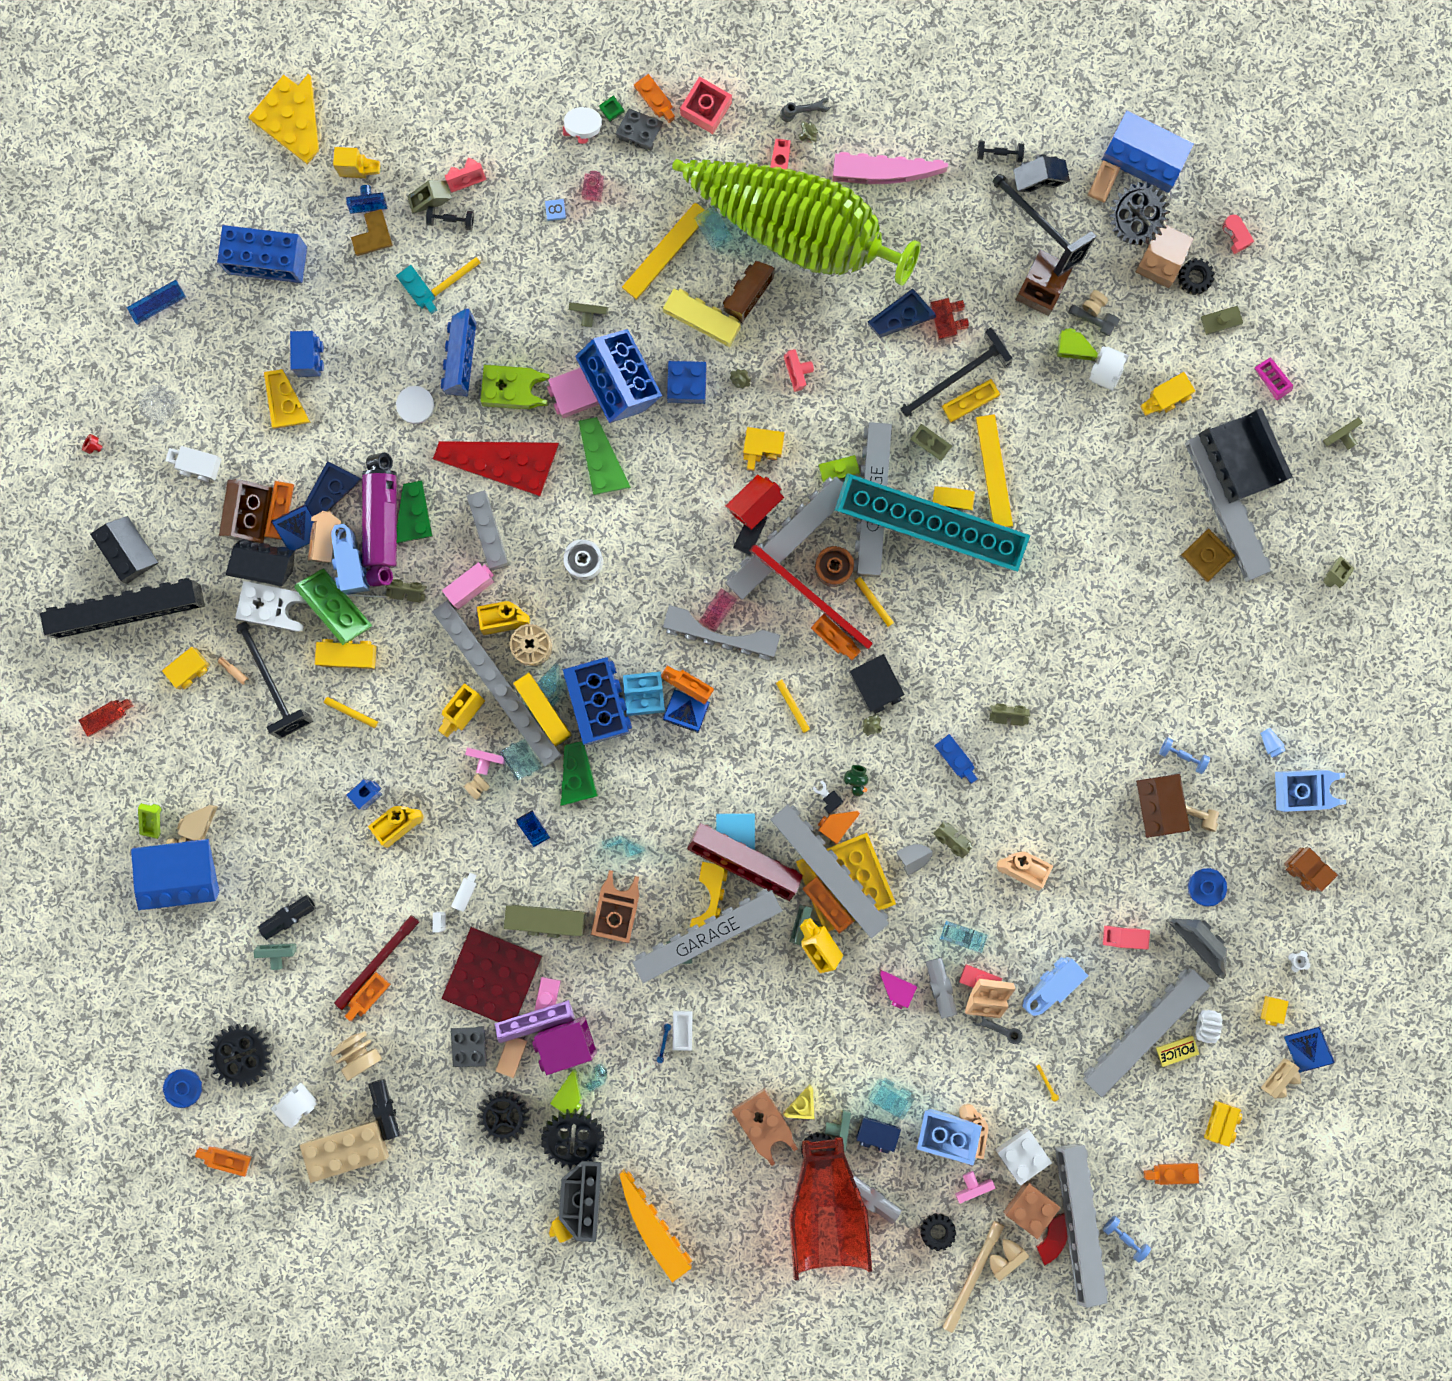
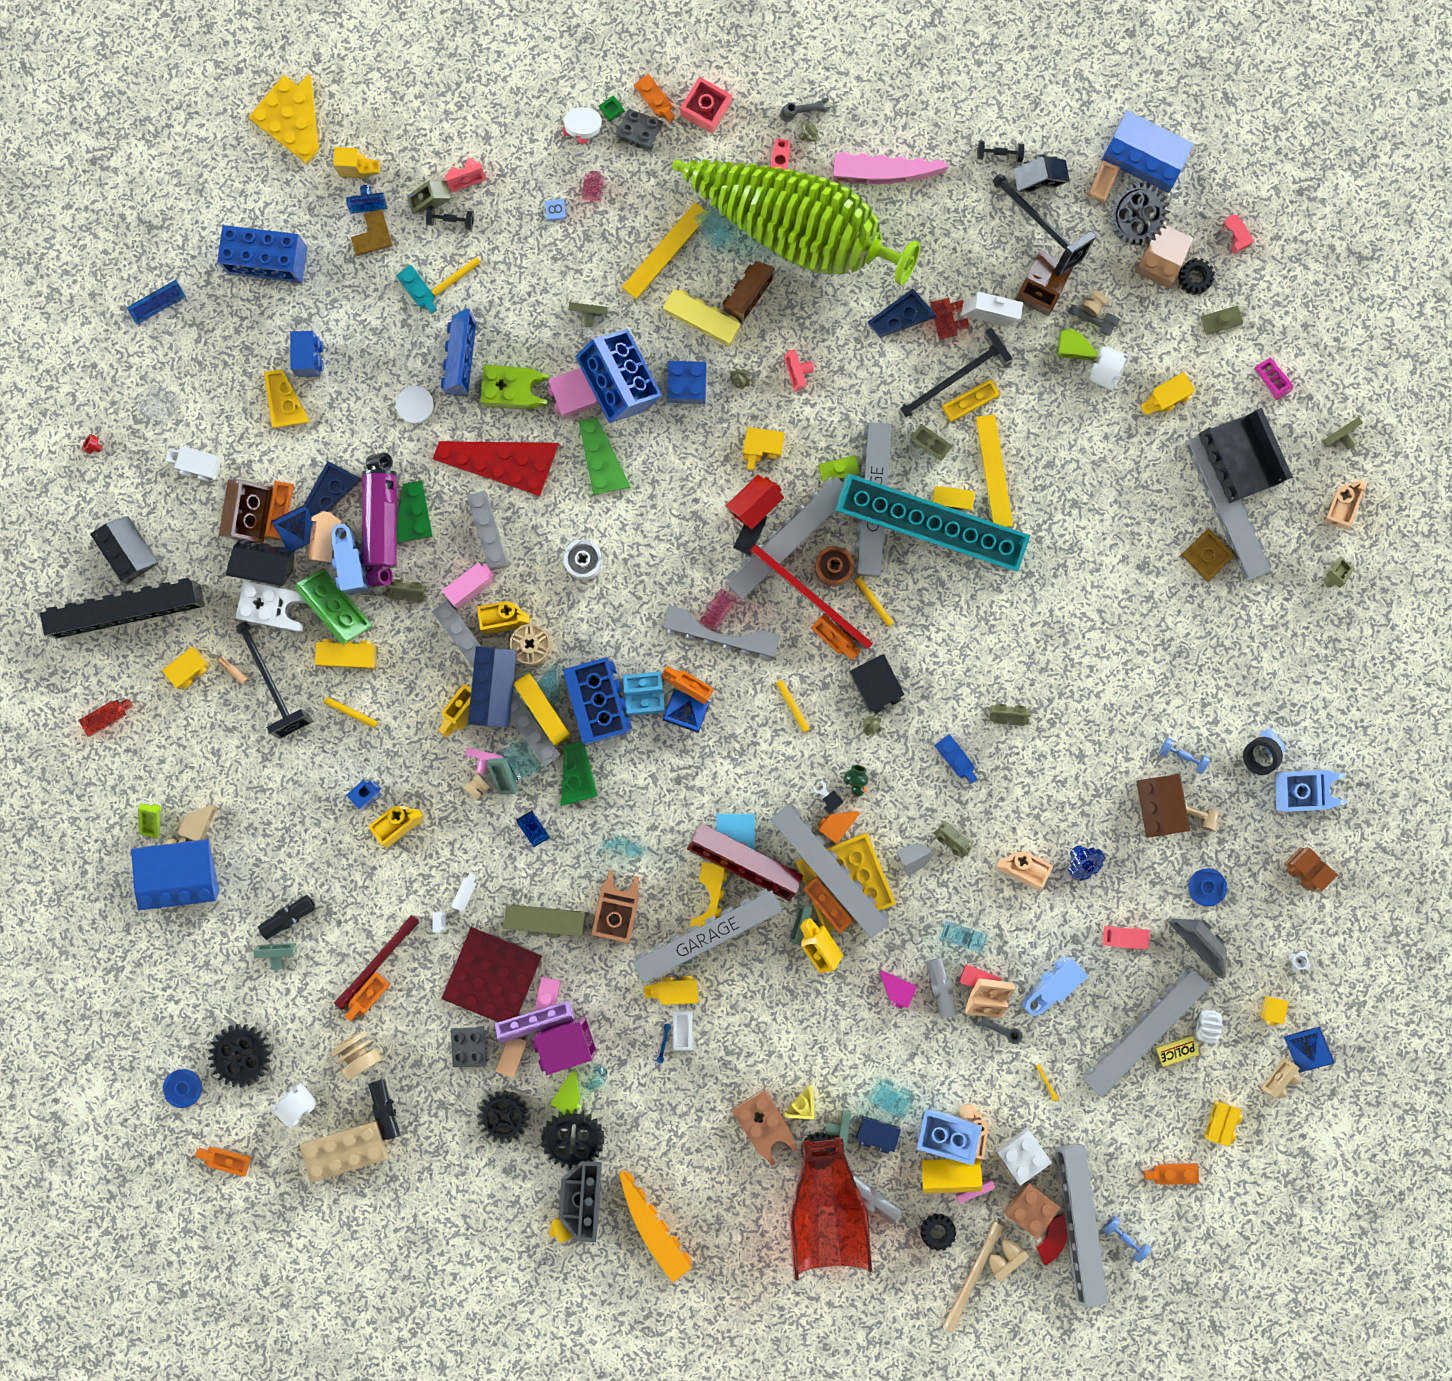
(492, 686): none -> dark blue slope
(502, 776): none -> sand green tile
(673, 991): none -> yellow hinge
(951, 1176): none -> yellow tile
(992, 309): none -> white container
(1085, 862): none -> clear blue plant
(1252, 764): none -> black tyre
(1343, 511): none -> light nougat piece

